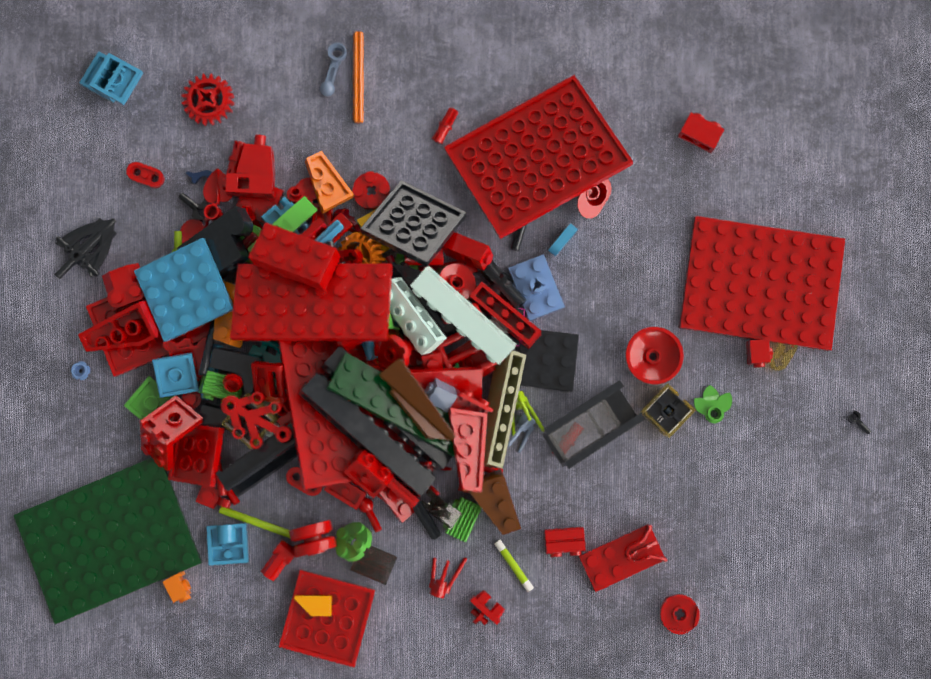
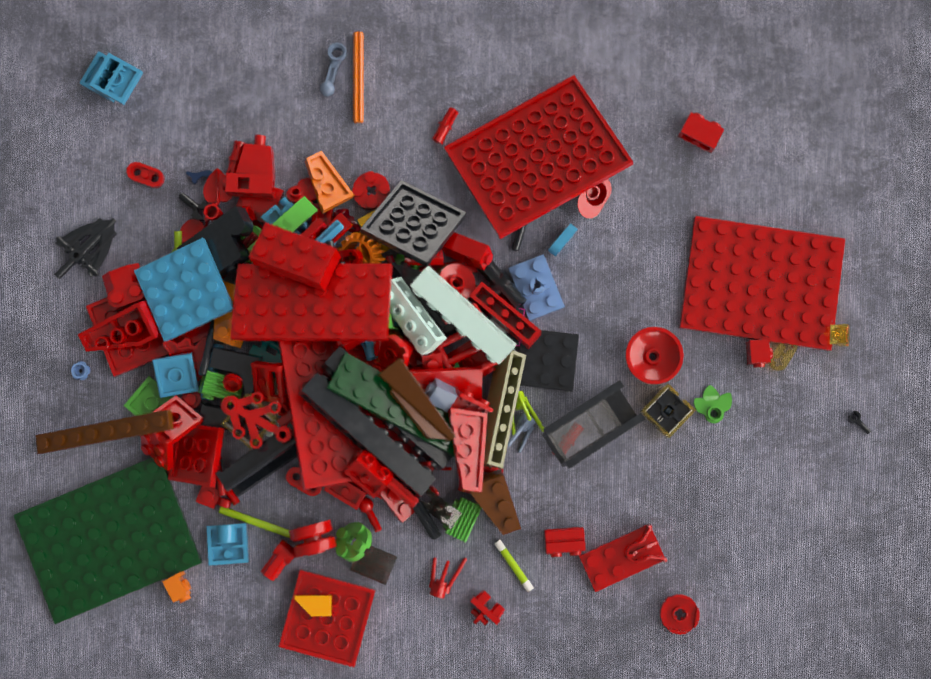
(104, 432): none -> reddish brown plate
(203, 104): red gear -> none
(839, 335): none -> clear yellow bracket

